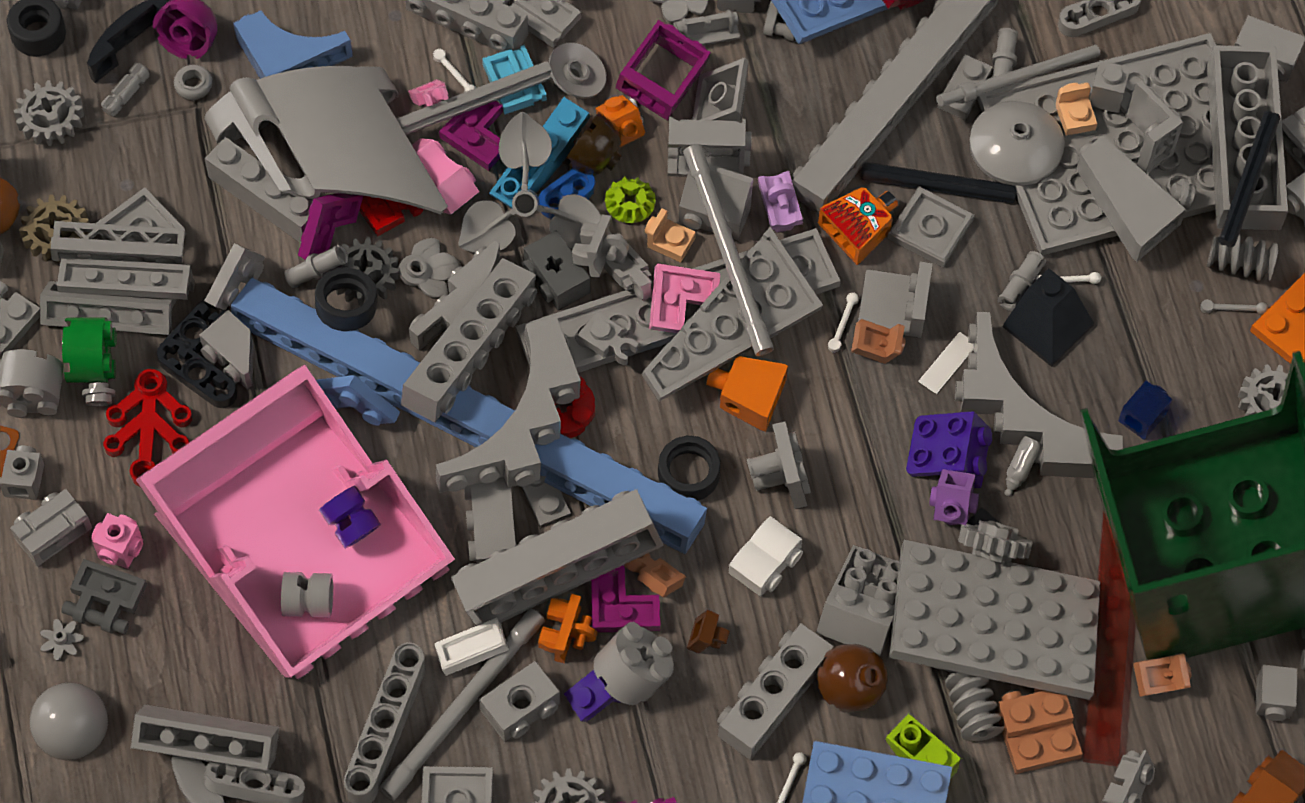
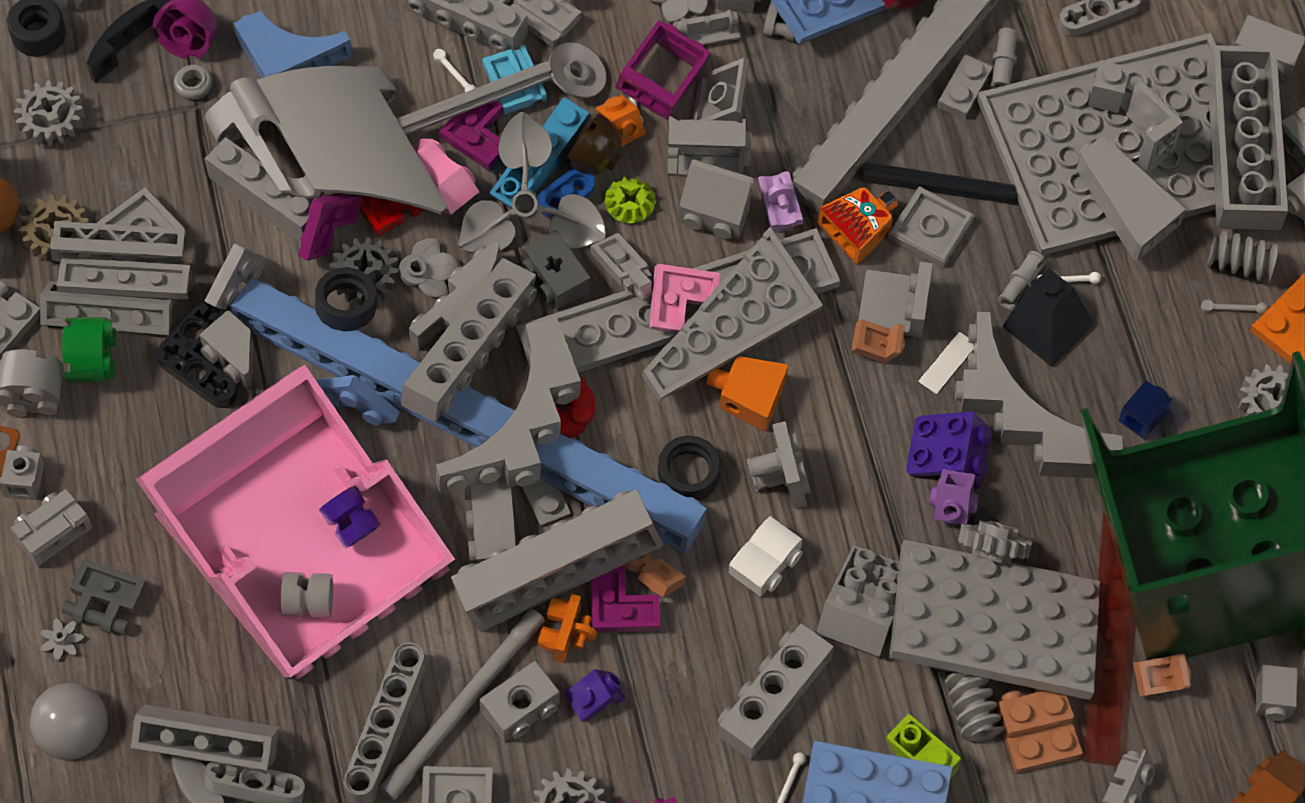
(98, 394): light grey plate -> none
(117, 540): bright pink brick -> none
(125, 89): light grey axle -> none
(146, 421): red plant -> none
(316, 266): light grey pin -> none
(429, 93): bright pink plate -> none
(471, 646): white tile -> none
(598, 245): light grey hips -> none
(605, 336): light grey plate -> none
(634, 664): light grey brick -> none
(668, 237): light nougat bracket -> none
(706, 633): reddish brown tile -> none
(756, 327): light grey piece -> none
(834, 344): white hinge -> none
(852, 677): reddish brown cylinder -> none
(969, 91): light grey bar -> none
(1014, 156): light grey dish -> none
(1021, 464): light grey piece -> none
(1075, 108): light nougat bracket -> none
(1183, 193): light grey plate -> none
(1249, 179): black axle -> none

